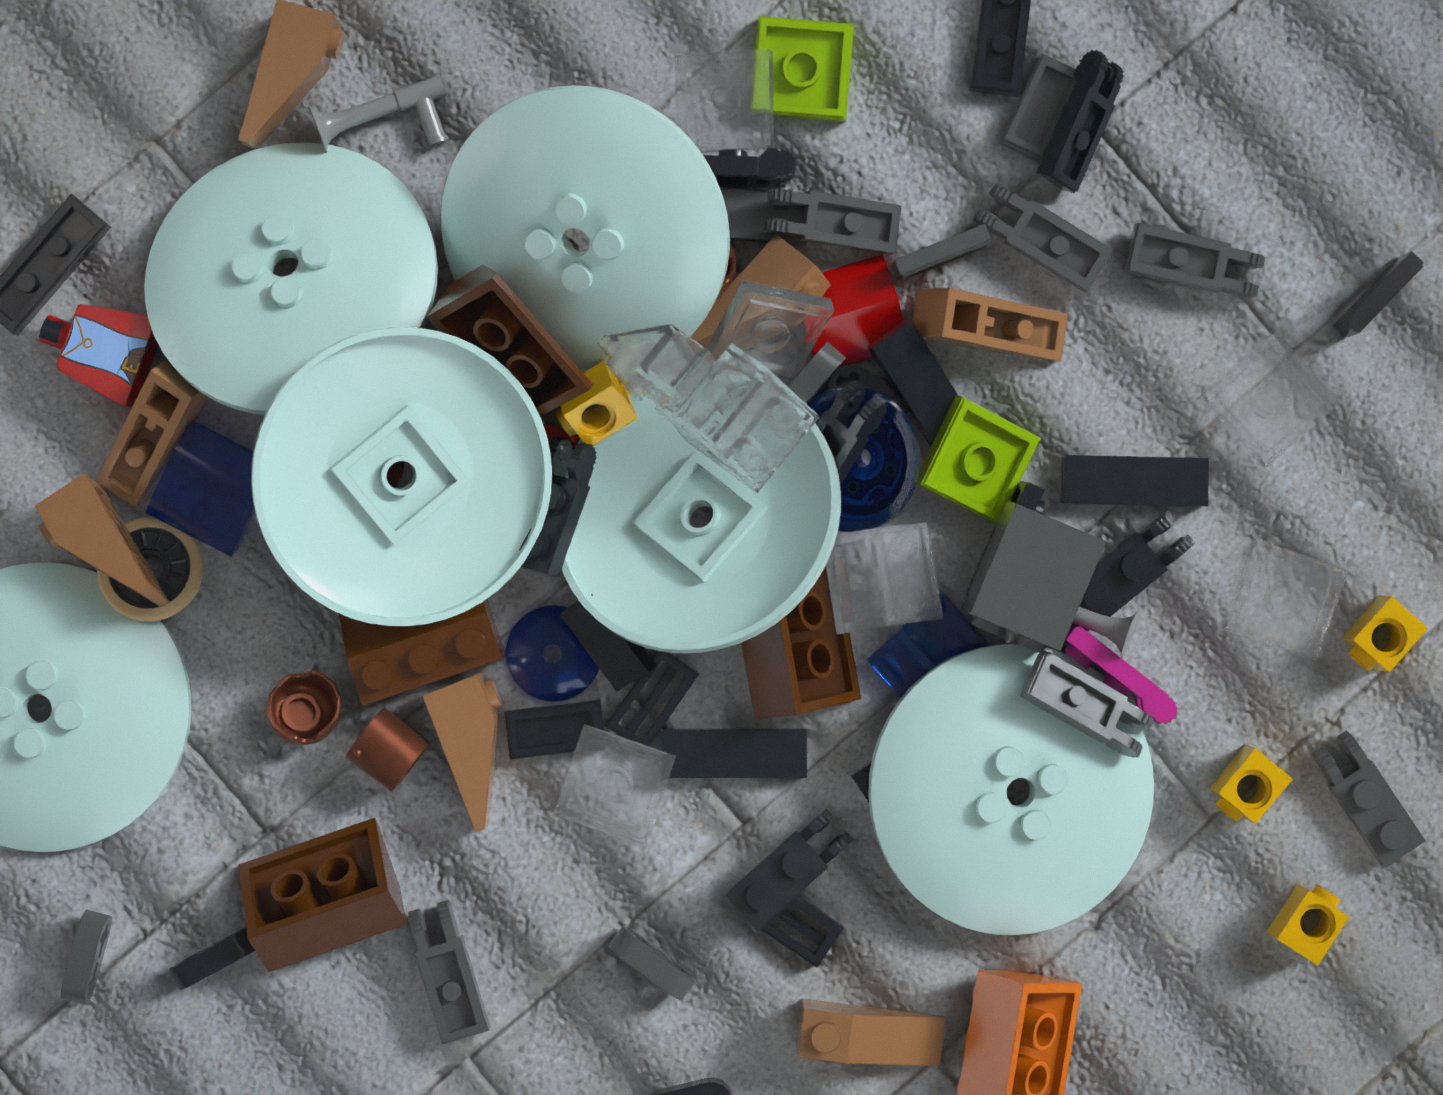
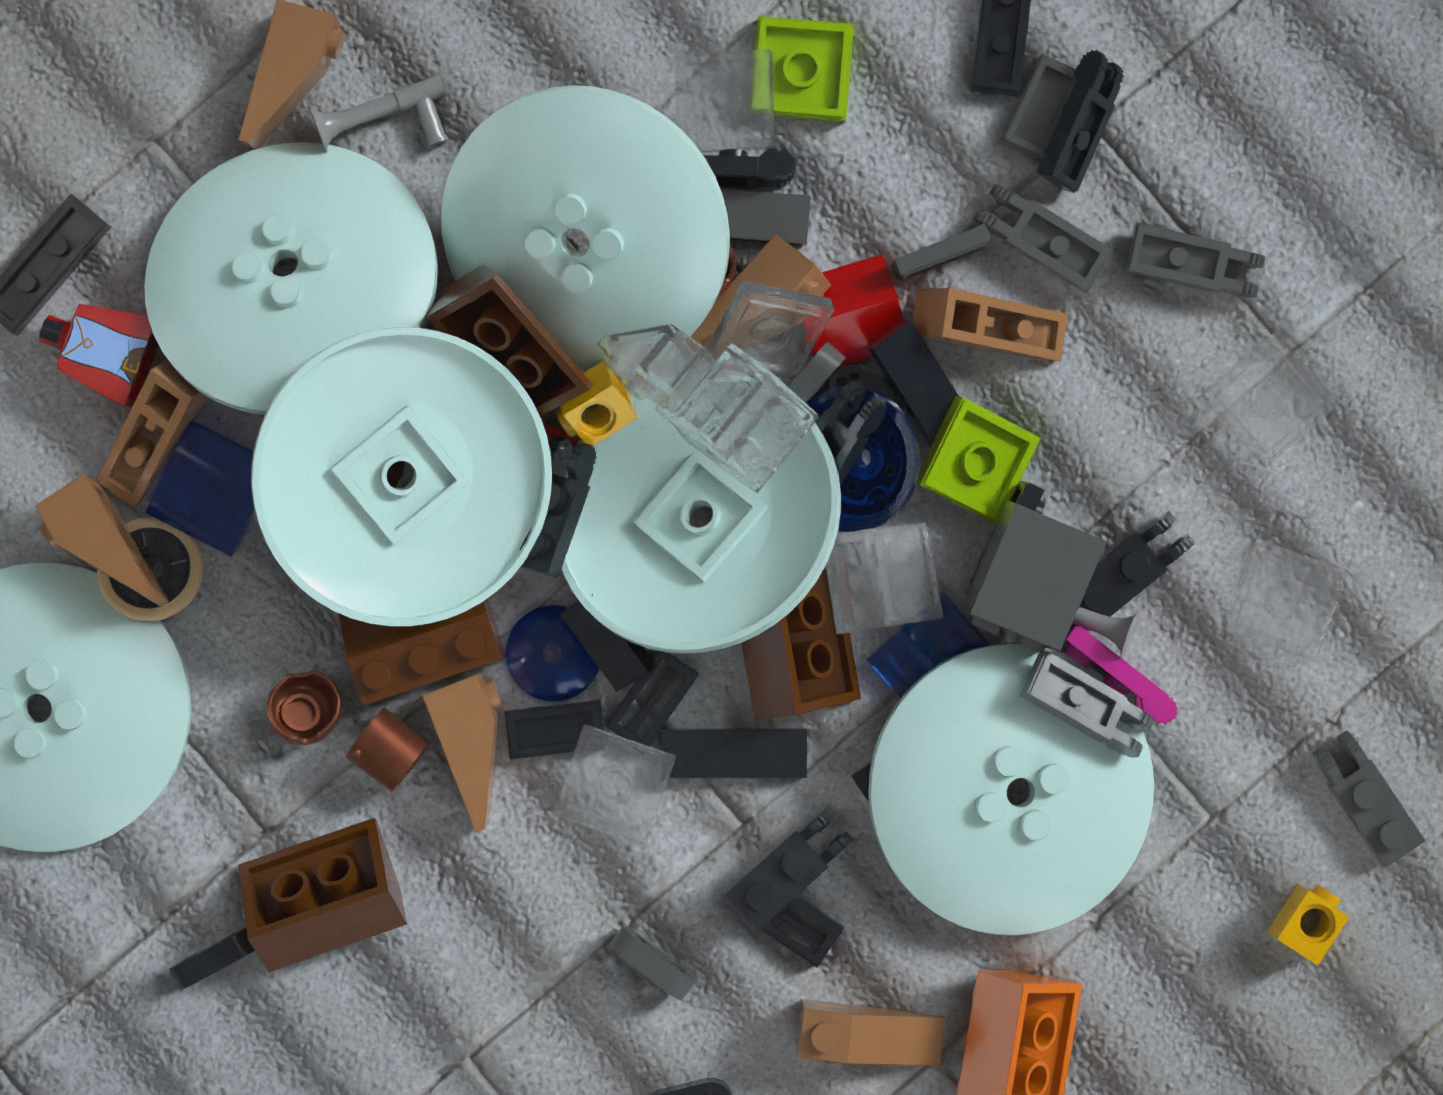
(86, 957): dark grey beam -> none
(448, 977): dark grey hinge -> none
(838, 221): dark grey hinge -> none
(1134, 480): black tile -> none
(1270, 782): yellow brick -> none
(1378, 294): black tile -> none
(1403, 629): yellow brick -> none

